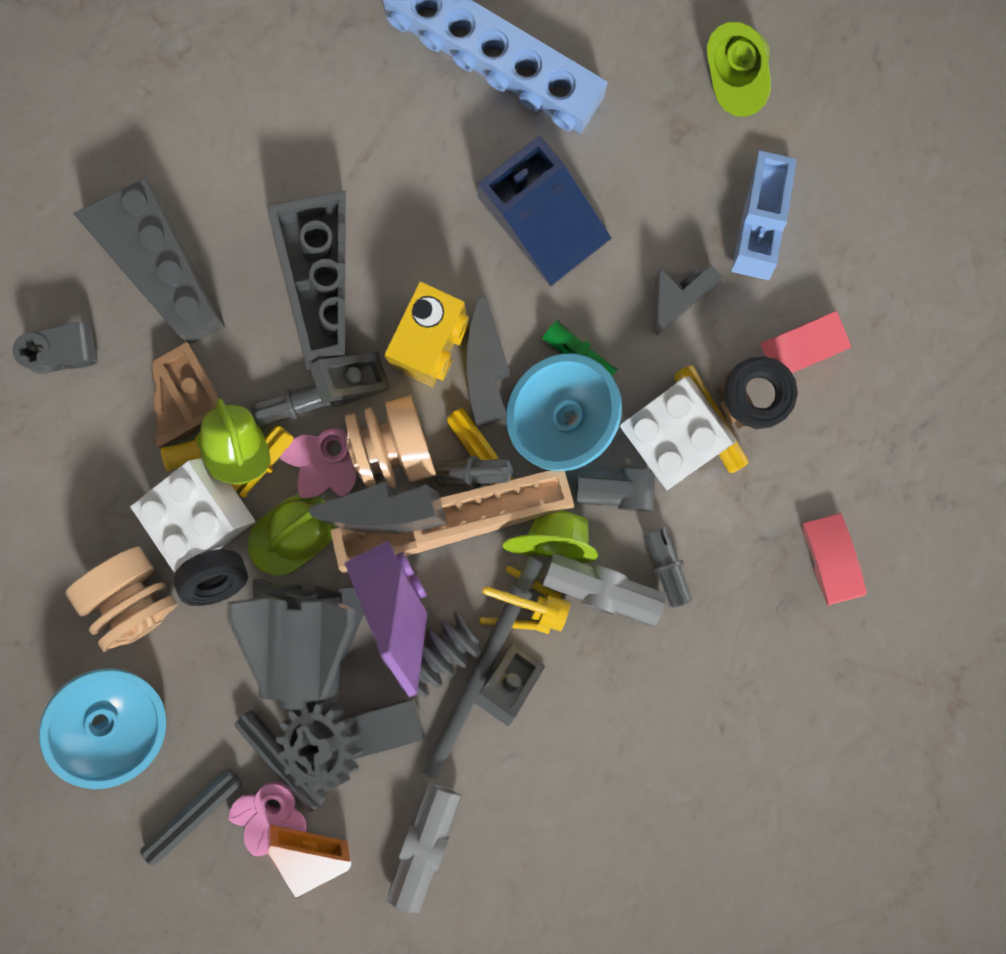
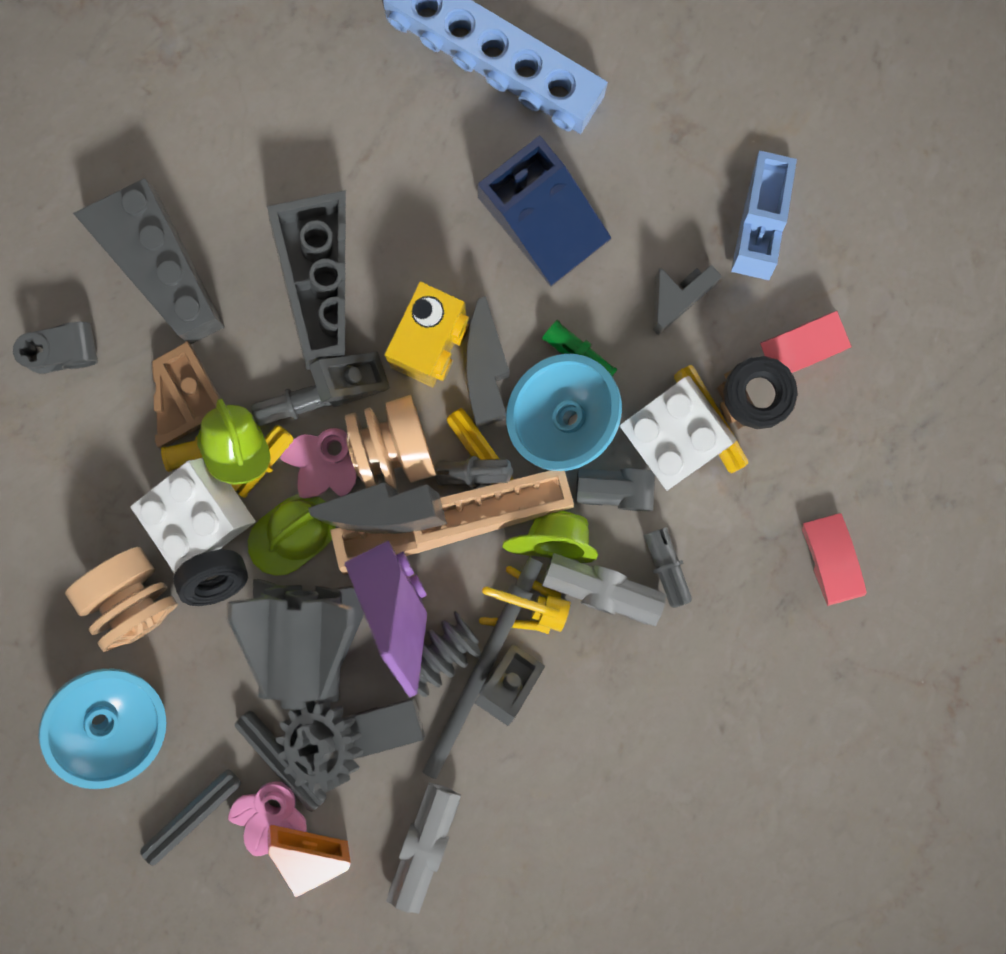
(739, 68): lime piece -> none

